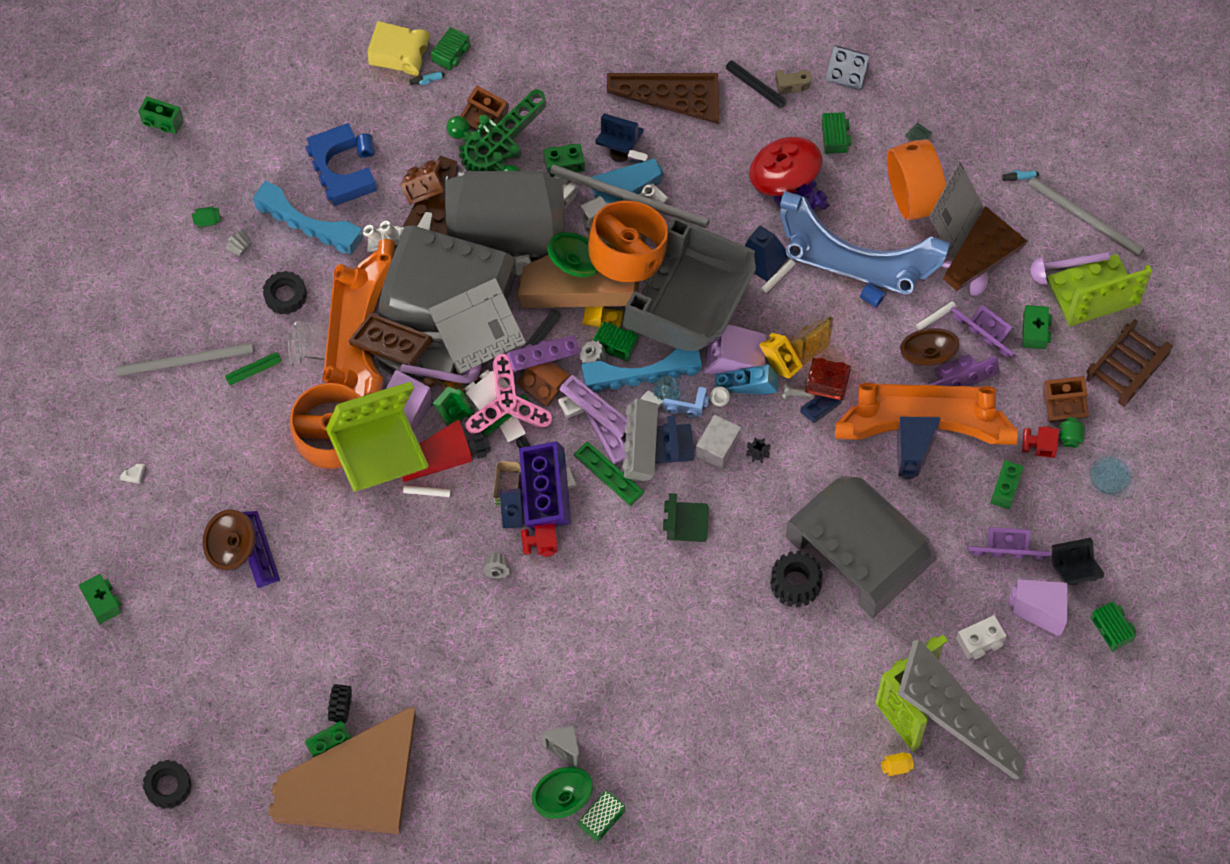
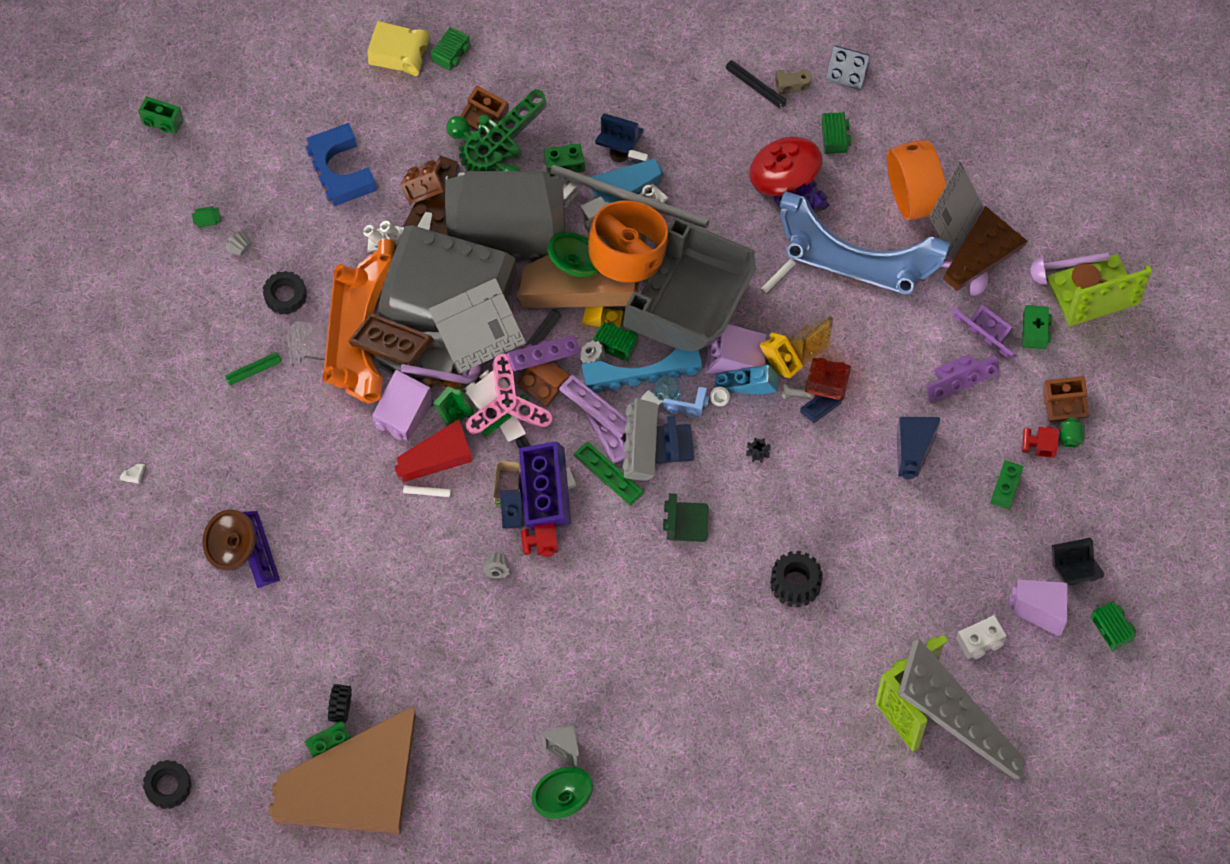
(105, 608): green brick -> none
(184, 359): light grey piece -> none
(315, 425): orange cylinder -> none
(340, 234): dark azure arch -> none
(365, 145): blue gear -> none
(376, 438): lime bracket -> none
(425, 79): medium azure piece -> none
(479, 445): black gear -> none
(522, 261): white tile -> none
(569, 407): white plate -> none
(601, 816): green panel -> none
(679, 92): reddish brown wing -> none
(718, 441): flat silver piece -> none
(768, 254): dark blue slope -> none
(863, 540): dark grey slope -> none
(872, 295): blue gear -> none
(897, 764): yellow brick -> none
(918, 132): clear green tile -> none
(929, 346): reddish brown dish -> none
(935, 316): white piece -> none
(959, 407): orange panel -> none
(1008, 541): medium lavender bracket -> none
(1018, 175): piece -> none
(1086, 216): light grey piece -> none
(1086, 276): none -> dark orange piece
(1110, 475): clear light blue tile -> none
(1137, 379): reddish brown fence -> none

